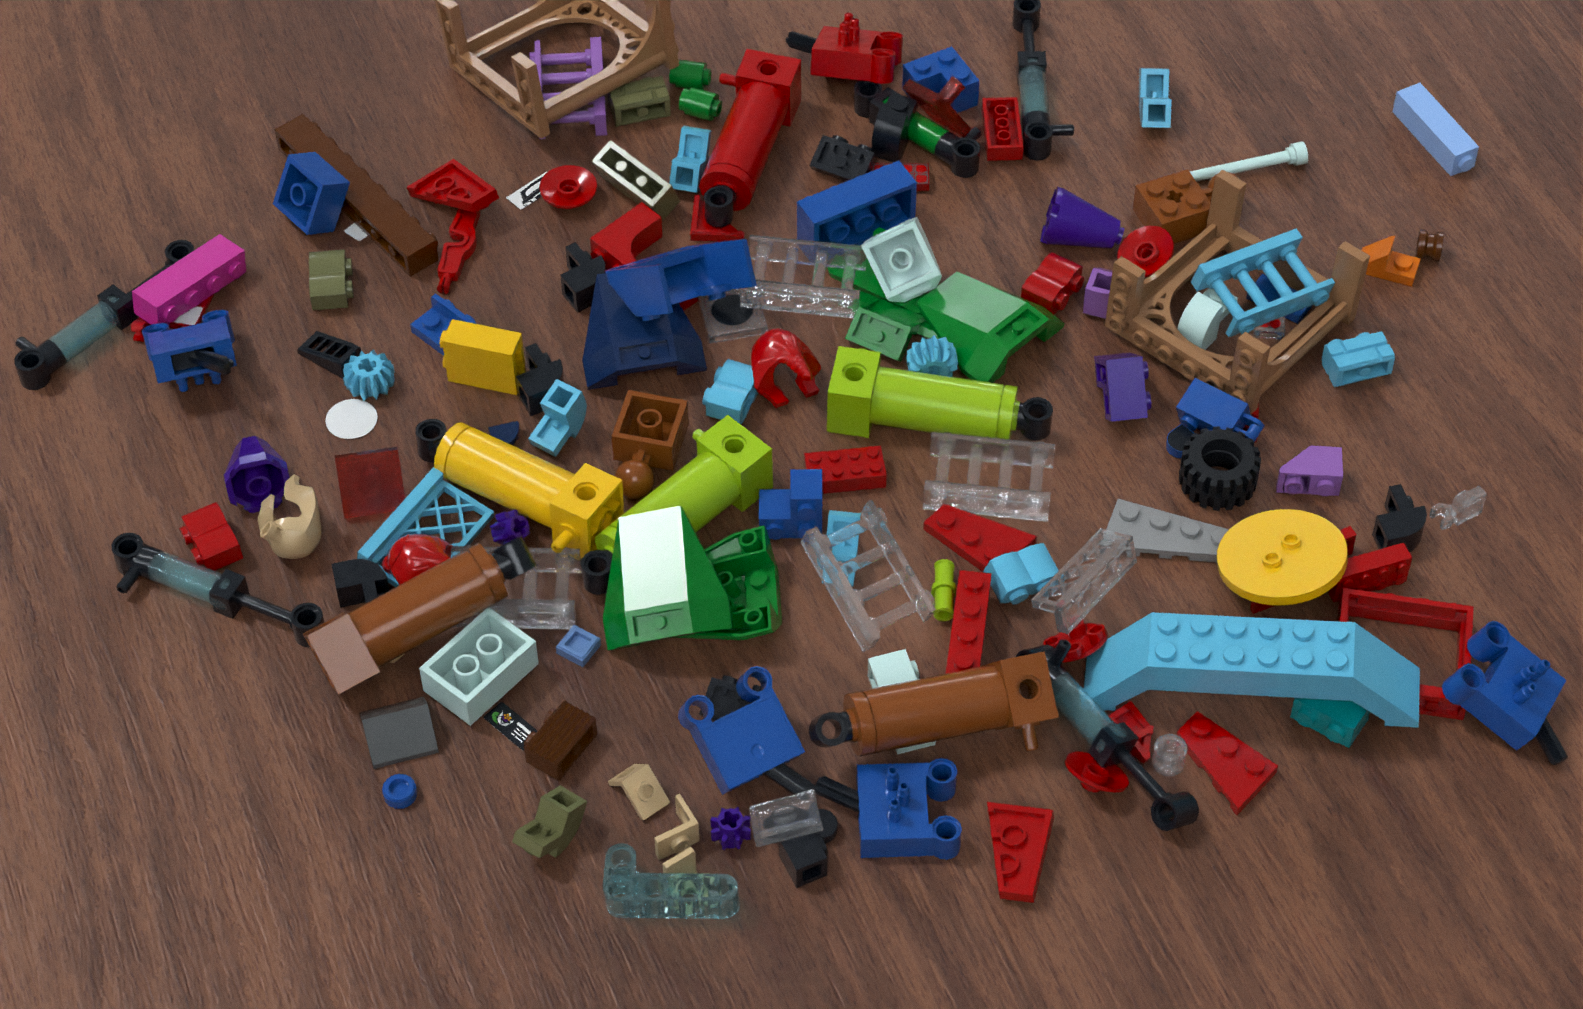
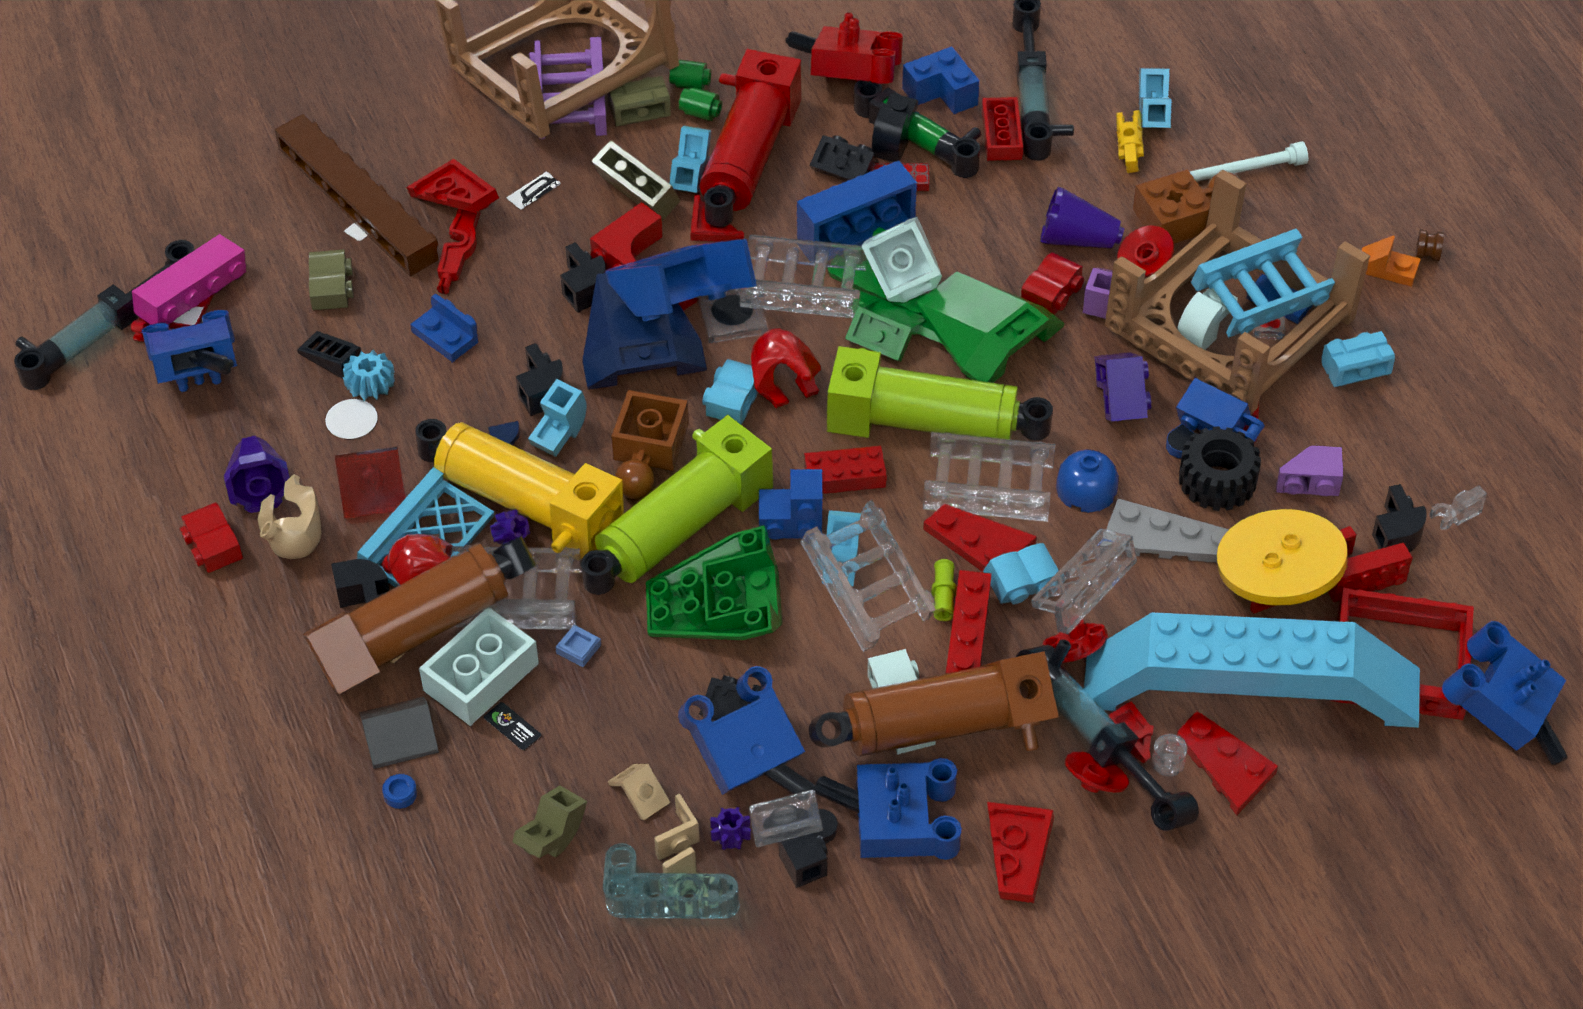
(224, 591): black piece -> none
(311, 193): blue brick -> none
(482, 356): yellow brick -> none
(560, 739): reddish brown brick -> none
(568, 186): red dish -> none
(661, 582): green wedge -> none
(932, 357): medium azure gear -> none
(938, 105): clear red tile -> none
(1087, 481): none -> blue cylinder
(1130, 140): none -> yellow hinge
(1335, 719): teal brick -> none
(1435, 129): light blue brick -> none

